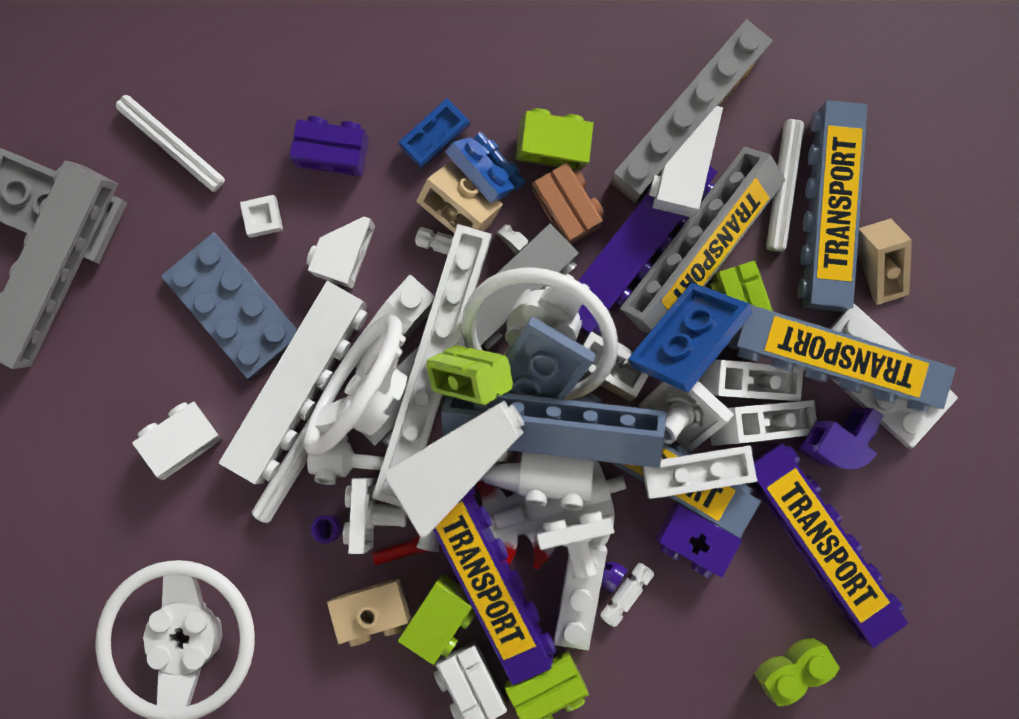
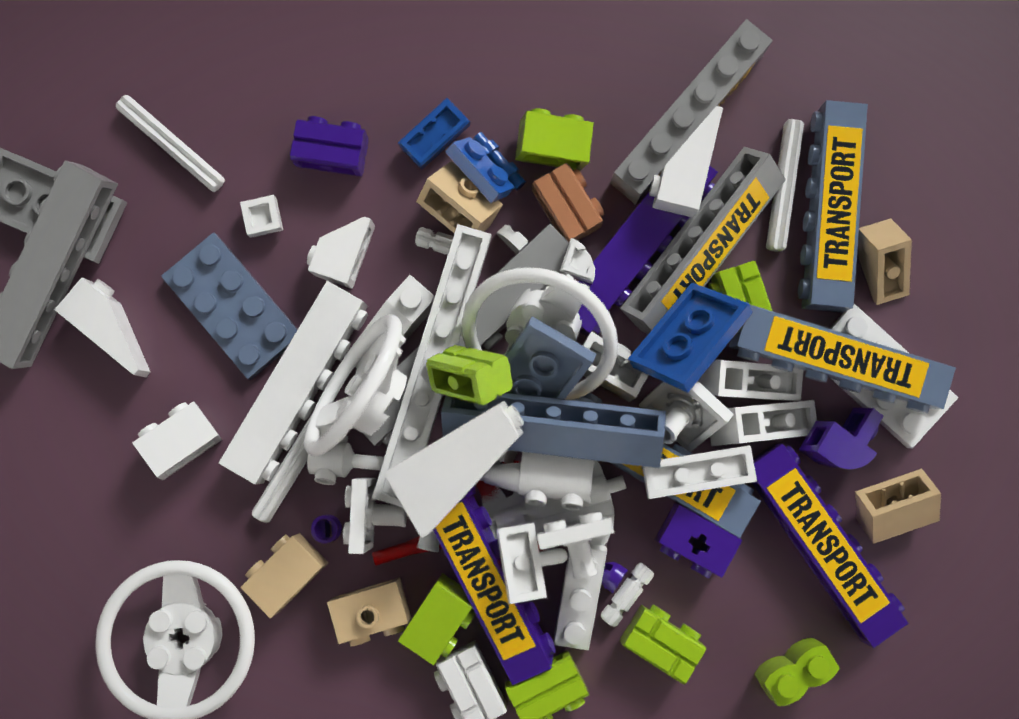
(104, 321): none -> white slope
(283, 574): none -> tan brick
(524, 563): none -> white plate
(578, 262): none -> white tile
(663, 644): none -> lime brick
(898, 506): none -> tan brick

